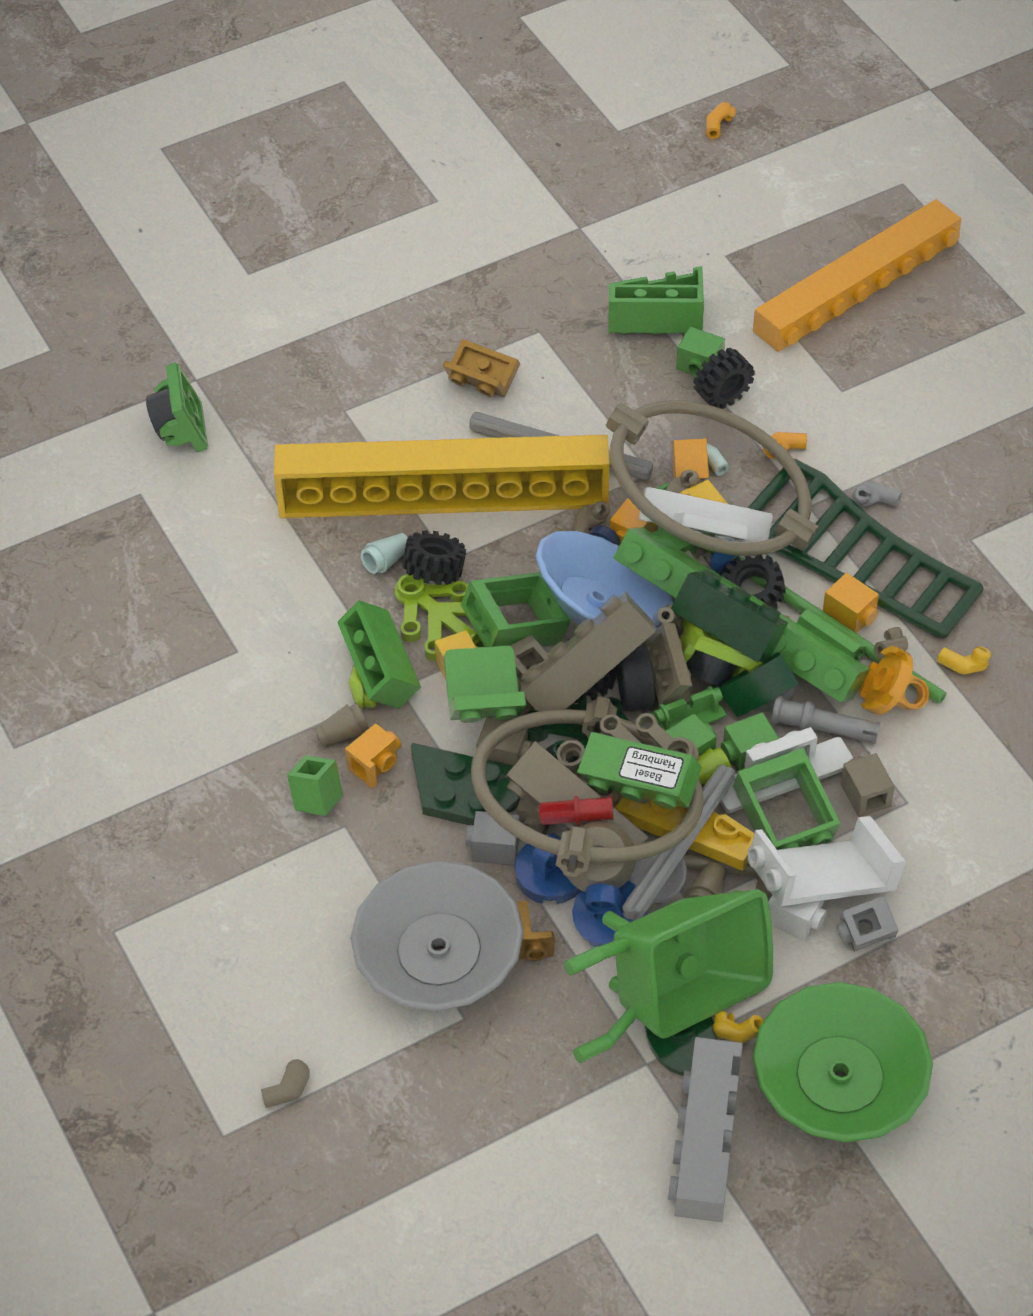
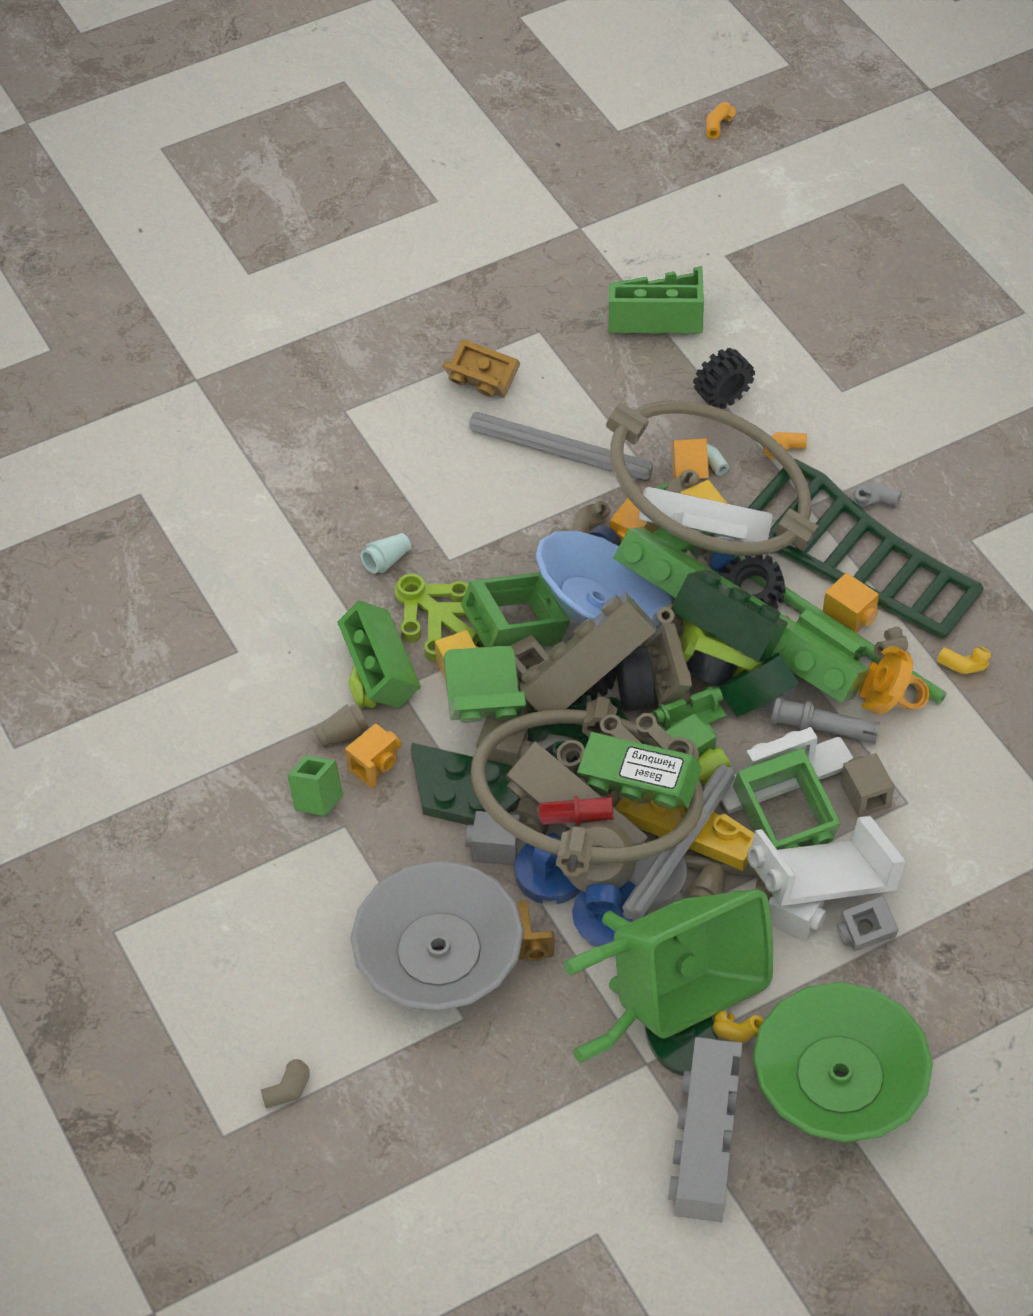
(177, 411): bright green piece -> none
(434, 557): black tyre -> none
(441, 476): yellow brick -> none
(696, 349): bright green brick -> none
(744, 735): bright green brick -> none
(856, 275): light orange brick -> none

